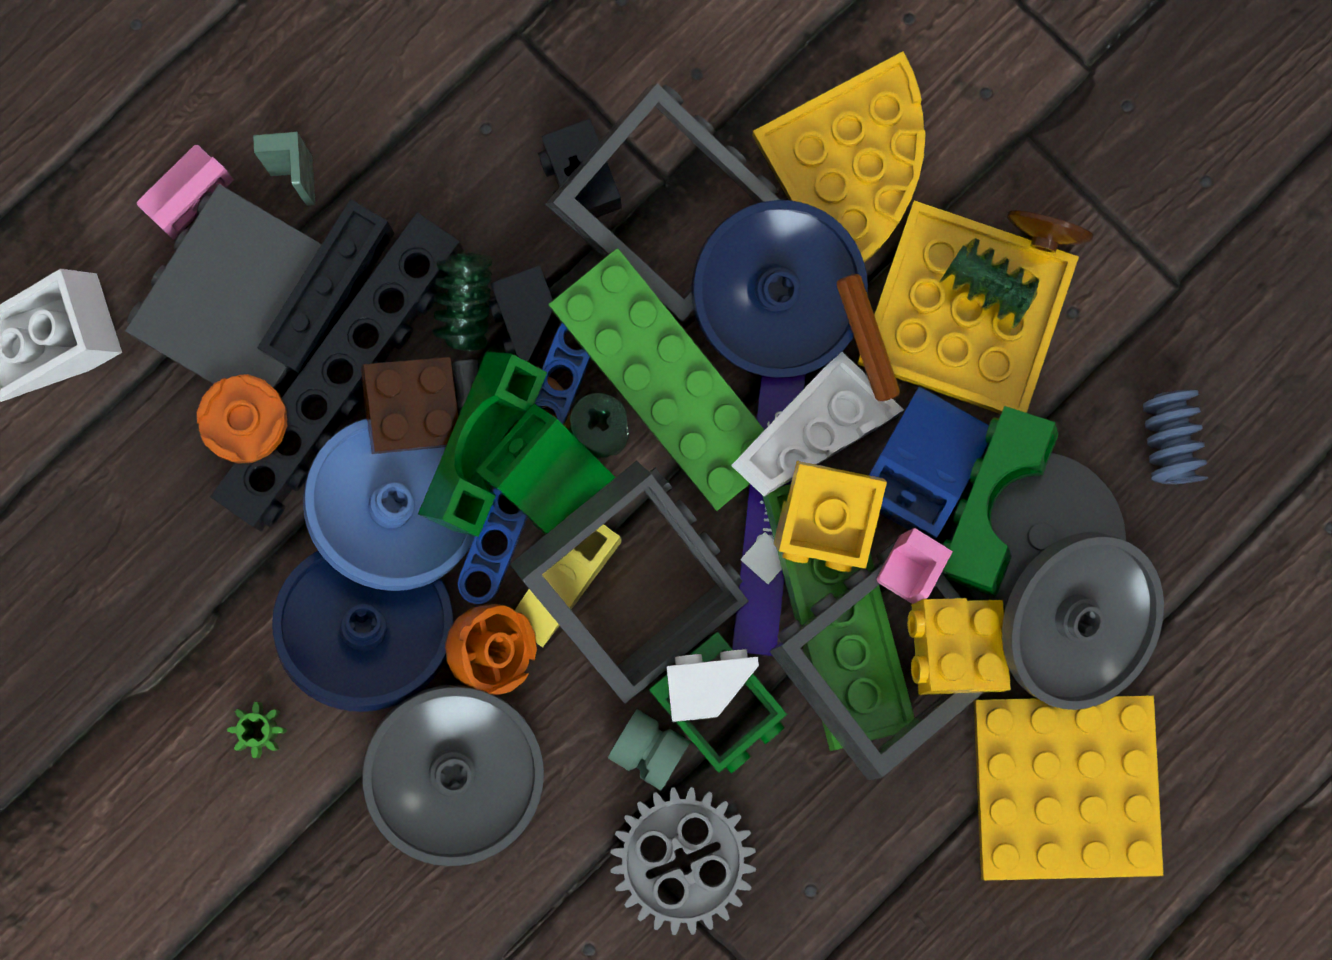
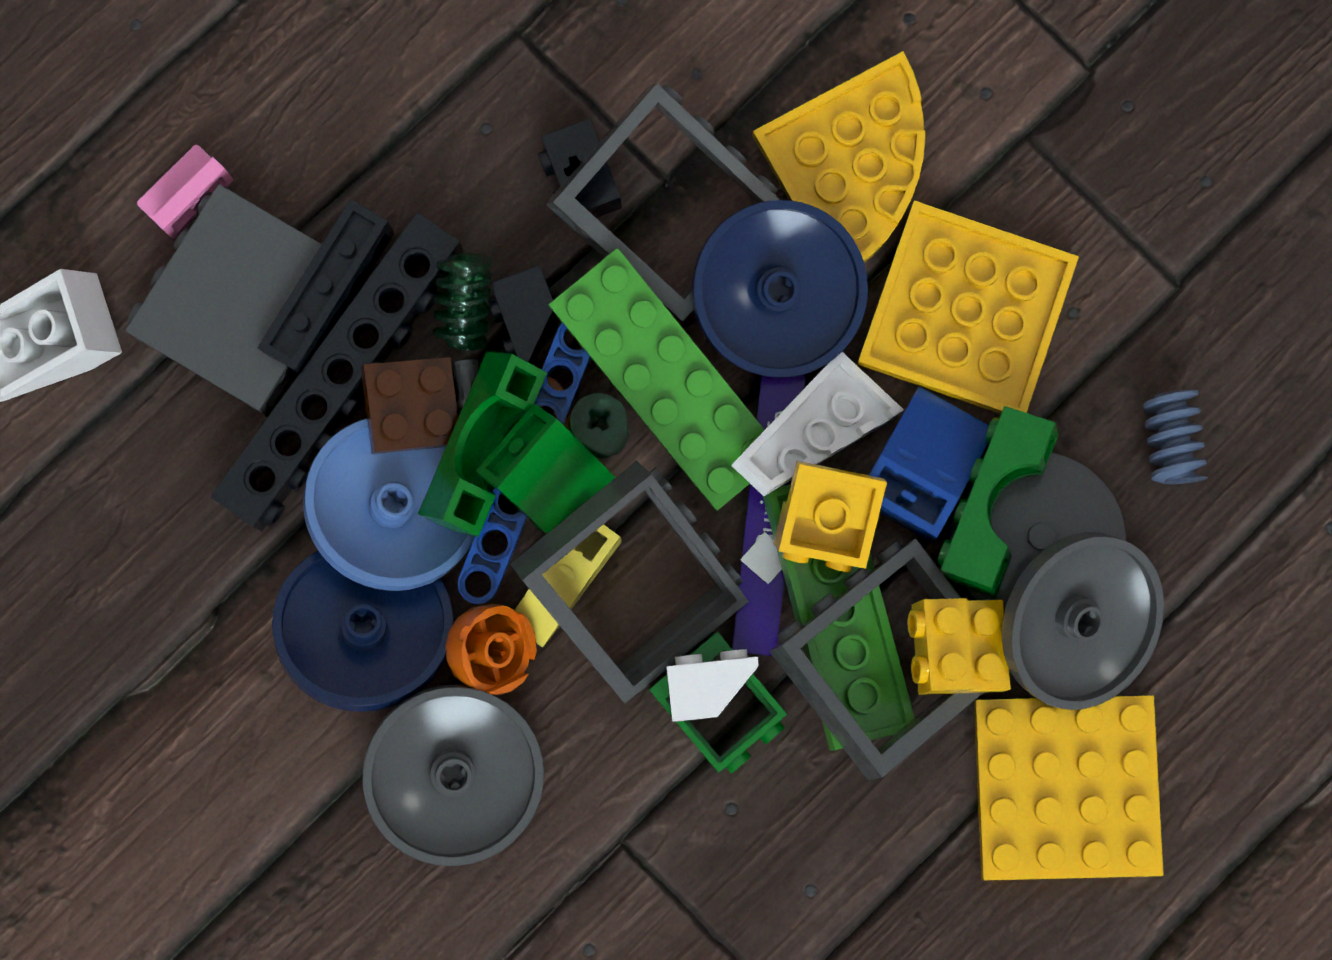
(242, 418): orange tile -> none
(244, 730): bright green gear -> none
(288, 156): sand green panel -> none
(649, 749): sand green wheel -> none
(699, 899): light grey gear -> none
(868, 337): dark orange axle -> none
(914, 566): bright pink panel -> none
(992, 281): clear green piece -> none
(1048, 231): reddish brown dish -> none

